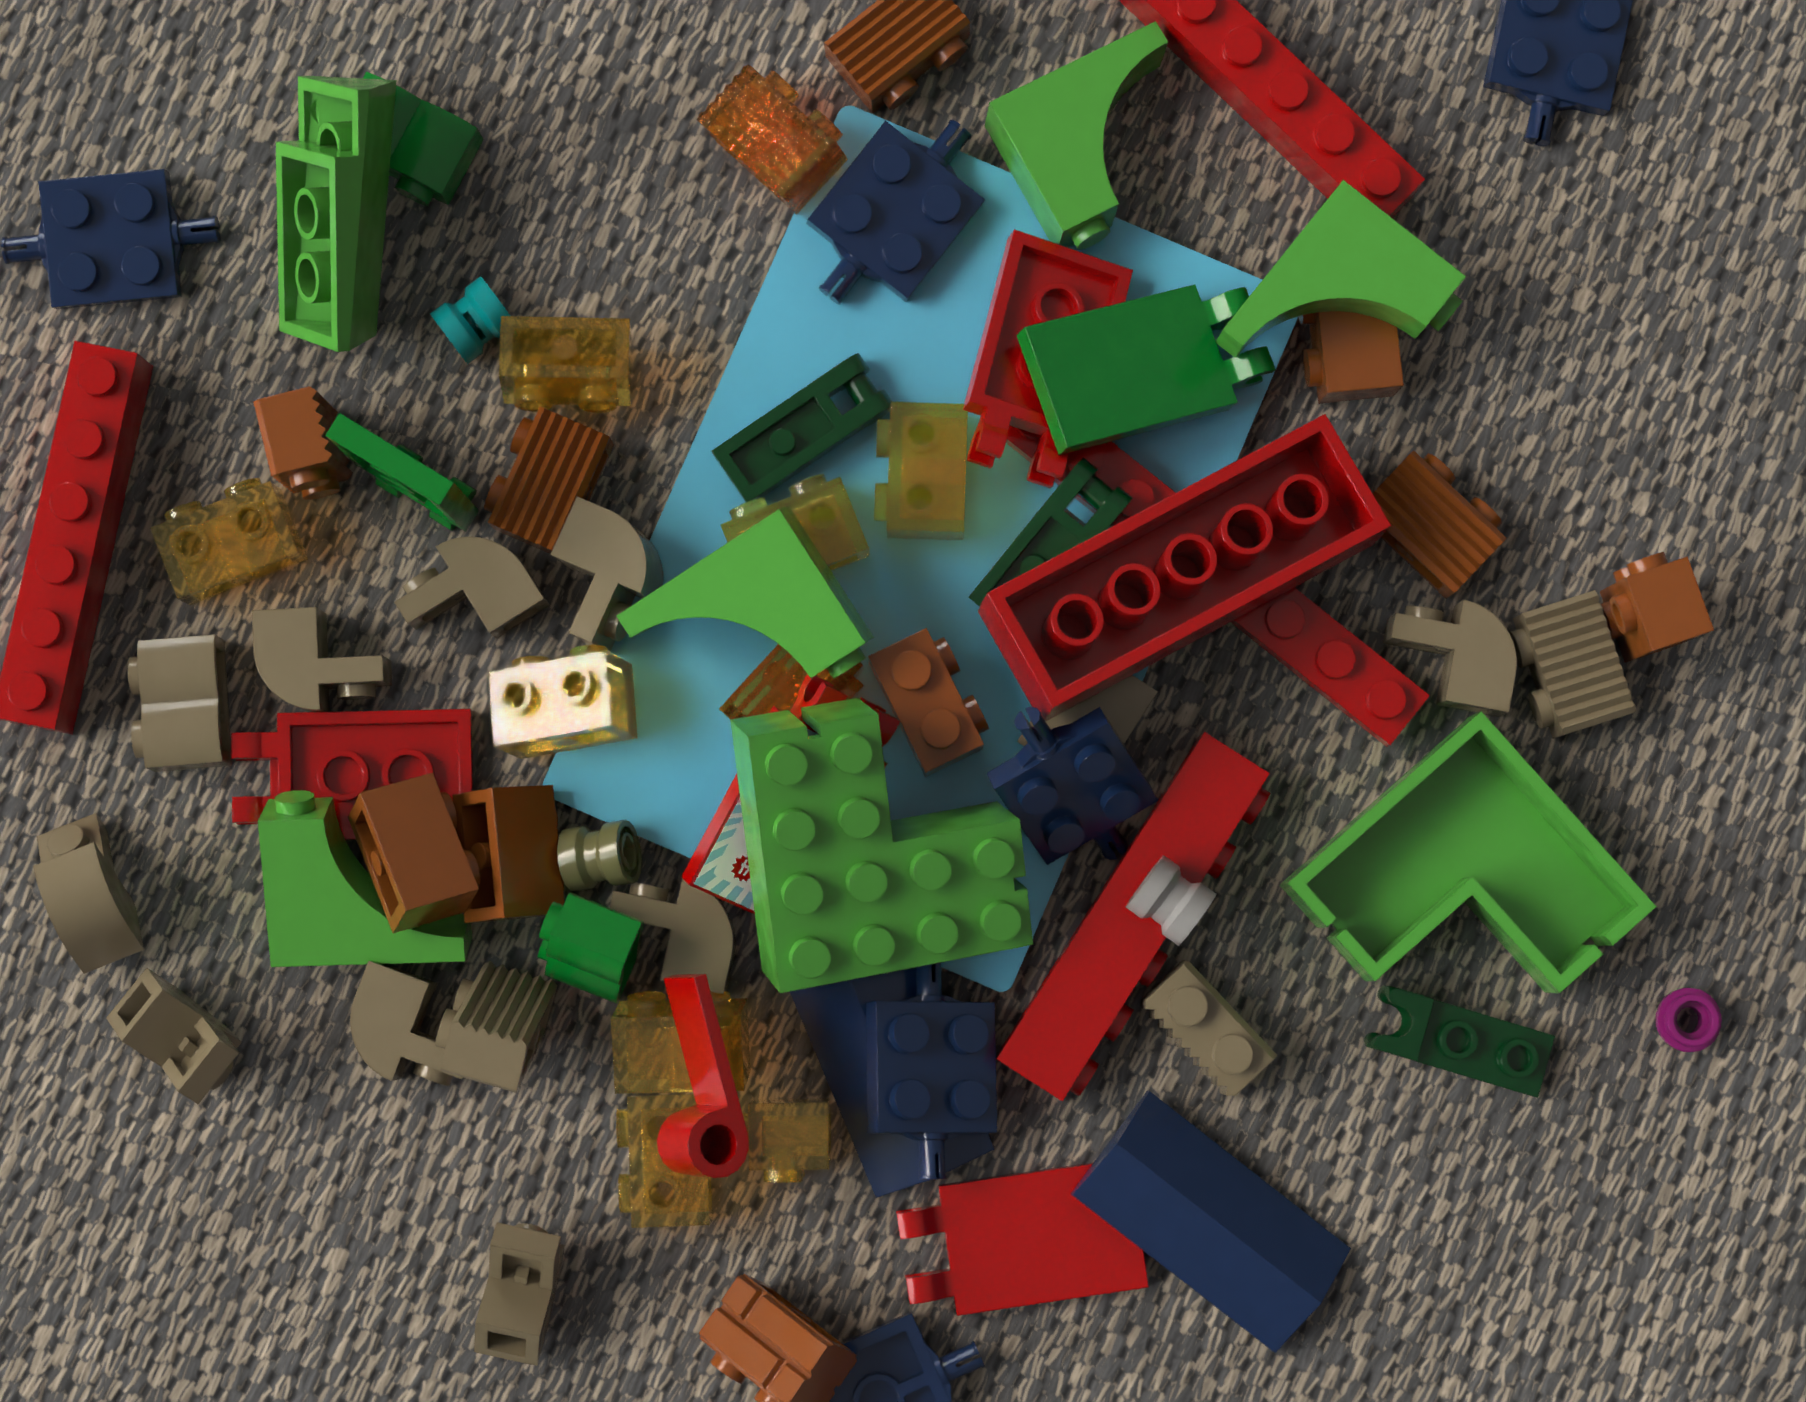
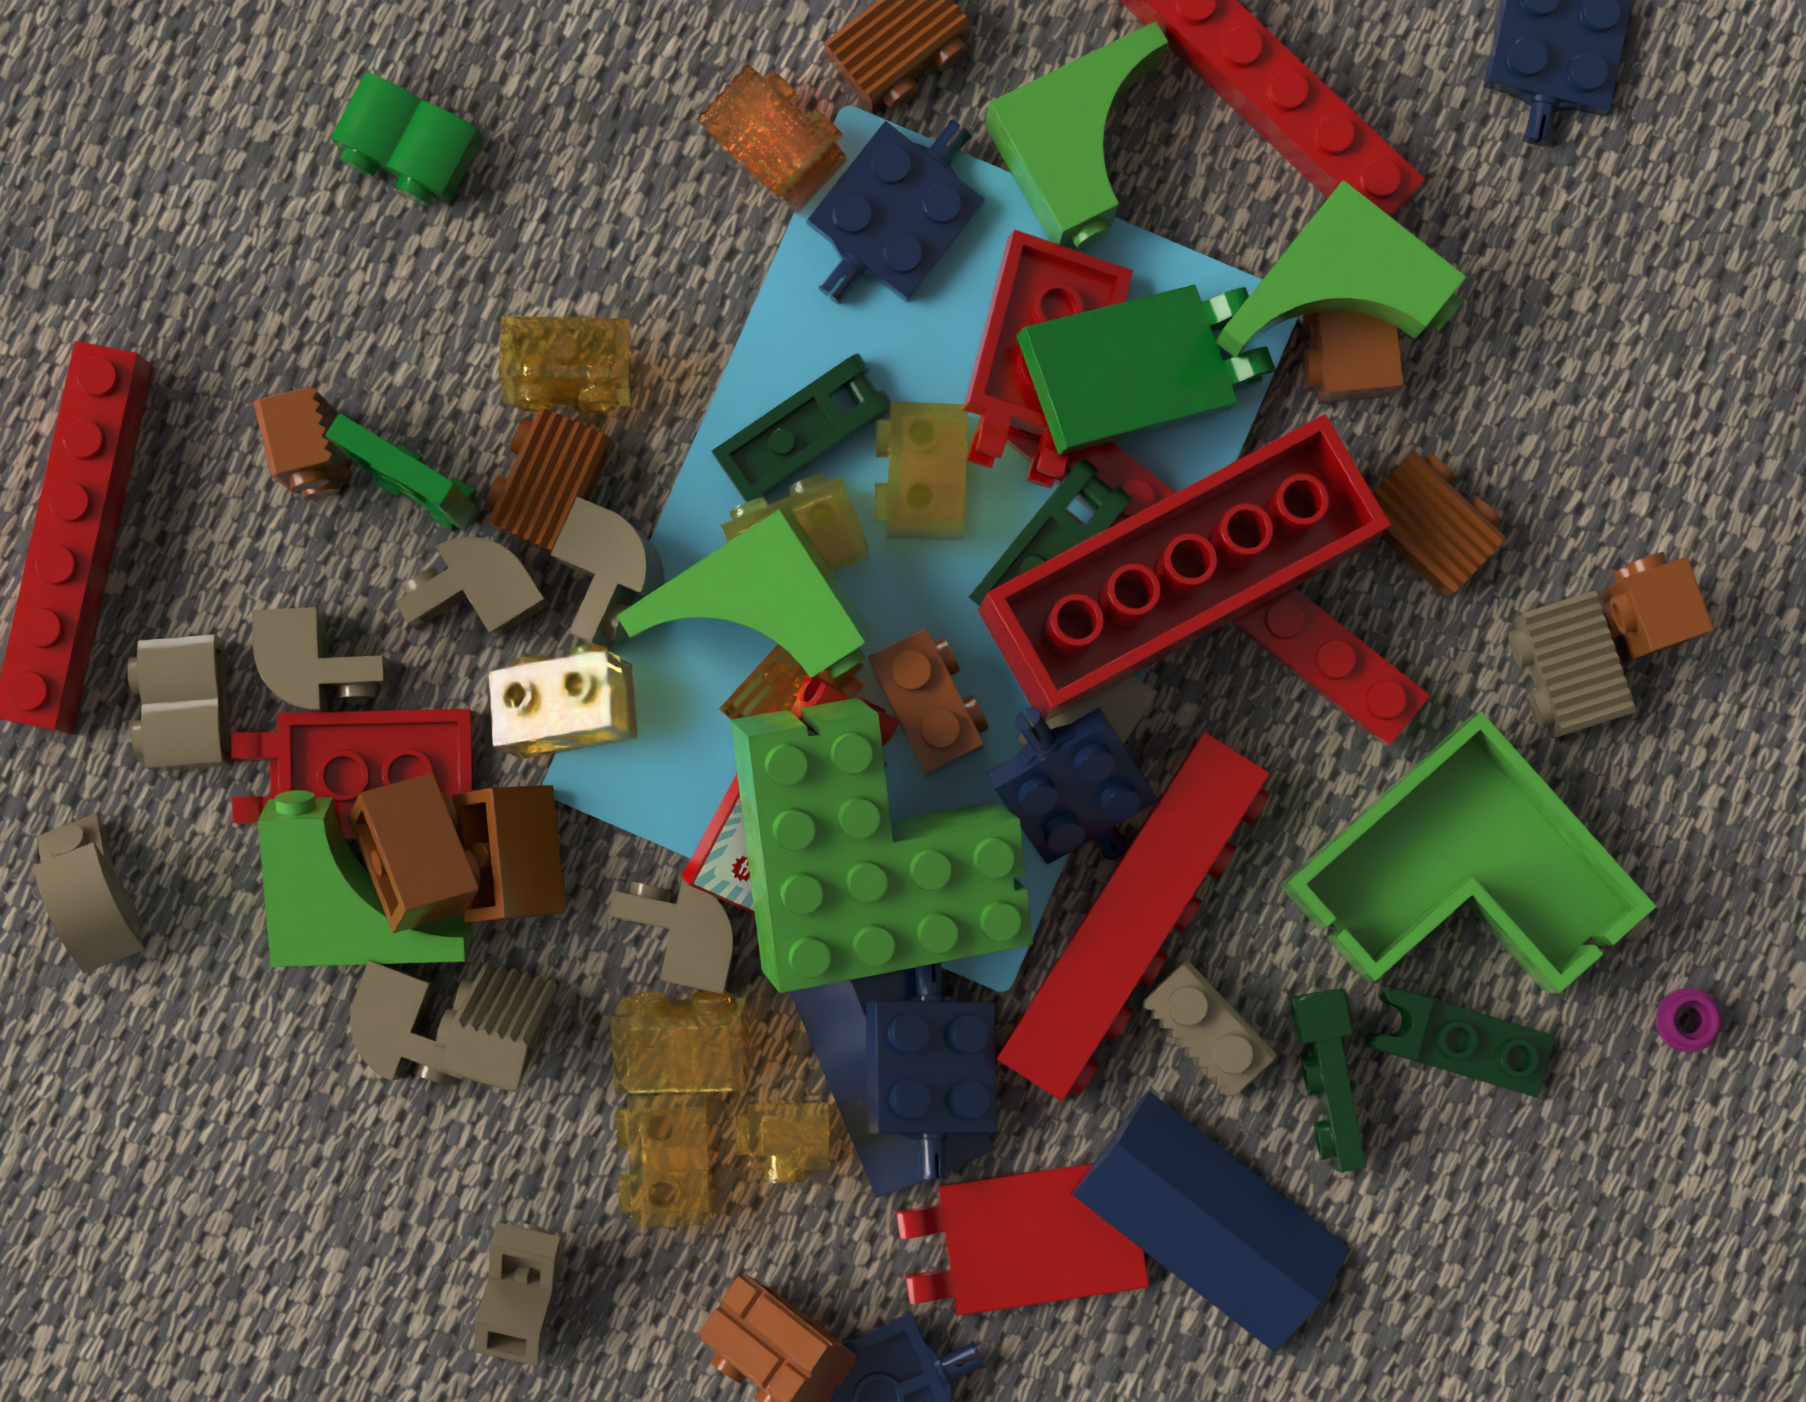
(110, 239): dark blue plate -> none
(175, 1035): dark tan brick -> none
(228, 540): clear yellow brick -> none
(334, 210): bright green slope -> none
(471, 319): teal wheel -> none
(590, 946): green brick -> none
(599, 855): olive wheel -> none
(712, 1134): red door -> none
(1171, 900): light grey wheel -> none
(1322, 1021): none -> dark green plate
(1477, 652): dark tan brick -> none

